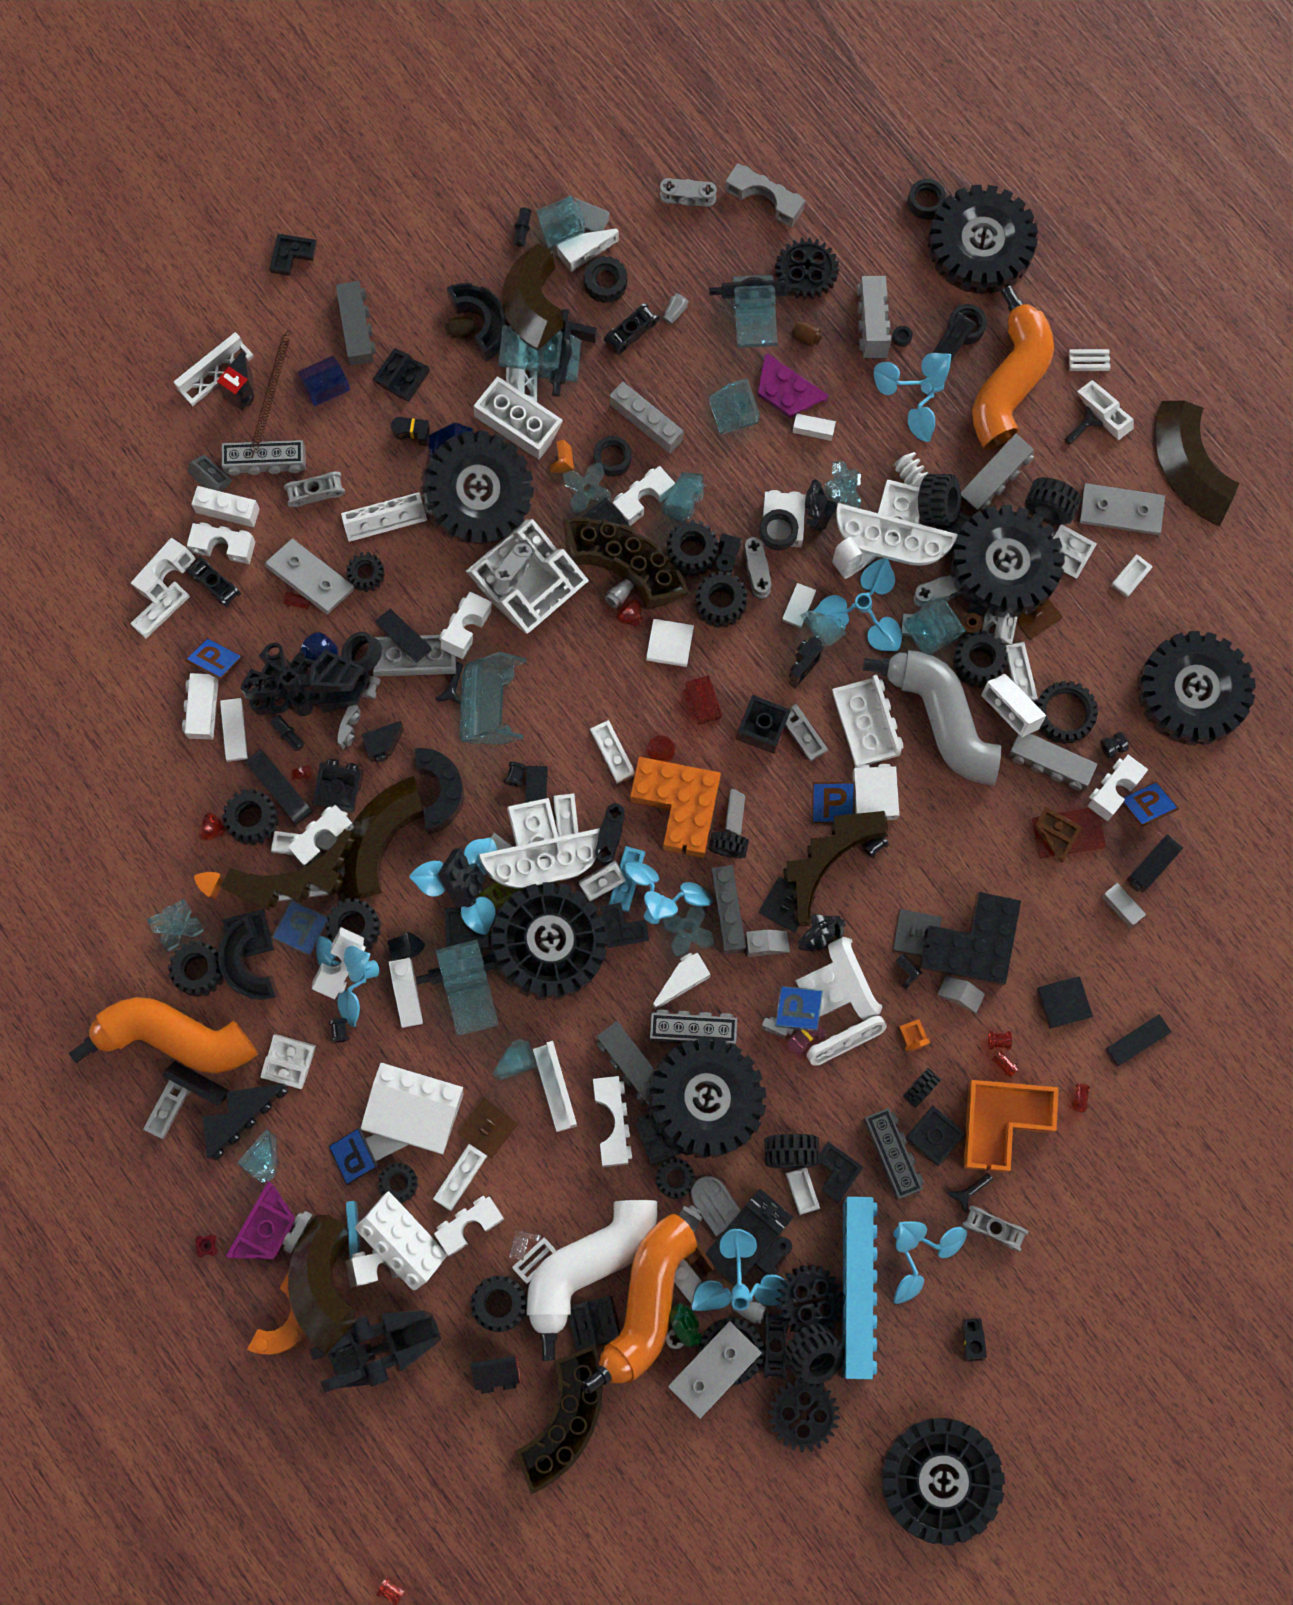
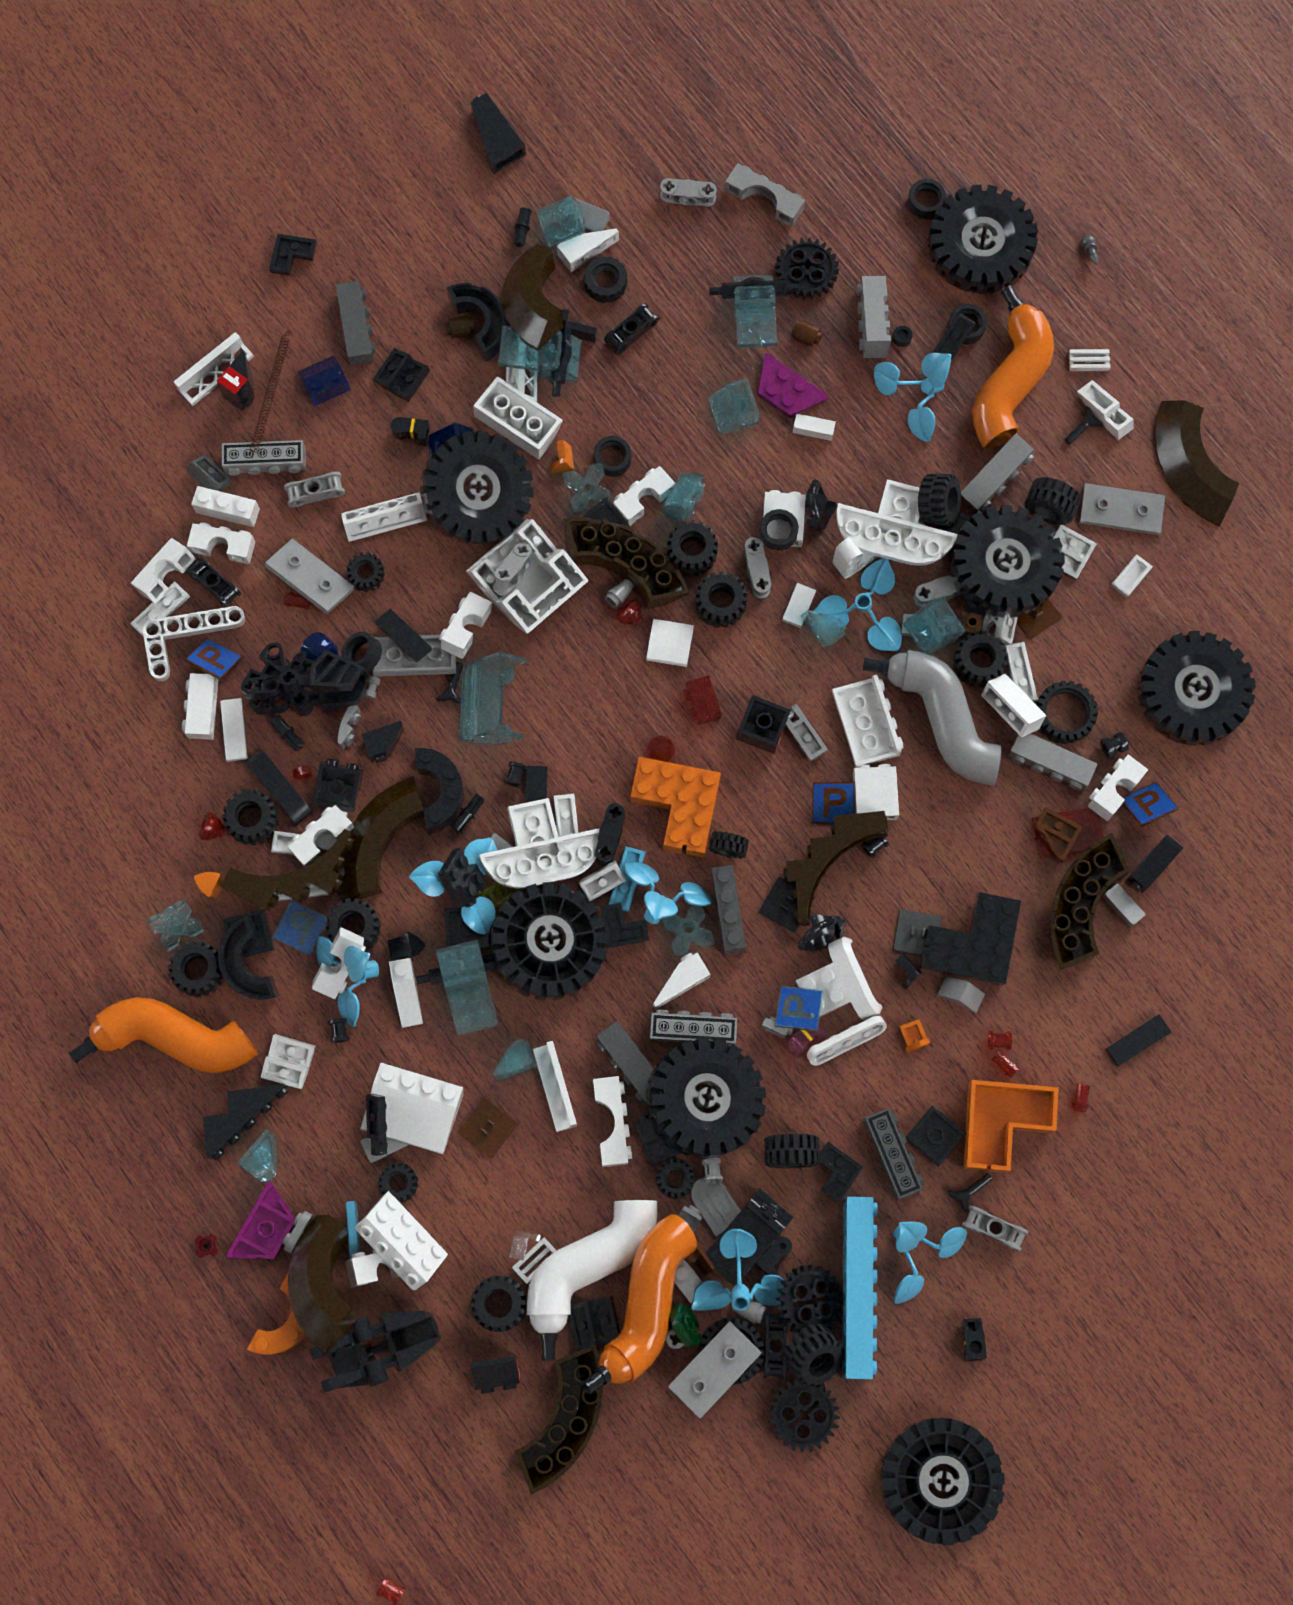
(166, 1110): light grey plate -> none
(184, 630): none -> white beam
(196, 1083): black tile -> none
(353, 1156): blue piece -> none
(376, 1123): none -> black hinge
(451, 1234): white arch -> none
(460, 1177): white tile -> none
(467, 814): none -> black axle
(497, 135): none -> black slope
(613, 752): white tile -> none
(646, 417): light grey brick -> none
(675, 308): light grey cone -> none
(712, 1170): none -> light grey bush
(727, 559): black leg -> none
(735, 812): light grey slope -> none
(766, 942): light grey slope -> none
(802, 1191): white tile -> none
(808, 656): black plate -> none
(844, 485): clear light blue plant -> none
(909, 471): white piece -> none
(921, 1087): black tyre -> none
(1064, 1002): black slope -> none
(1078, 898): none -> dark brown brick
(1089, 247): none -> dark grey bar

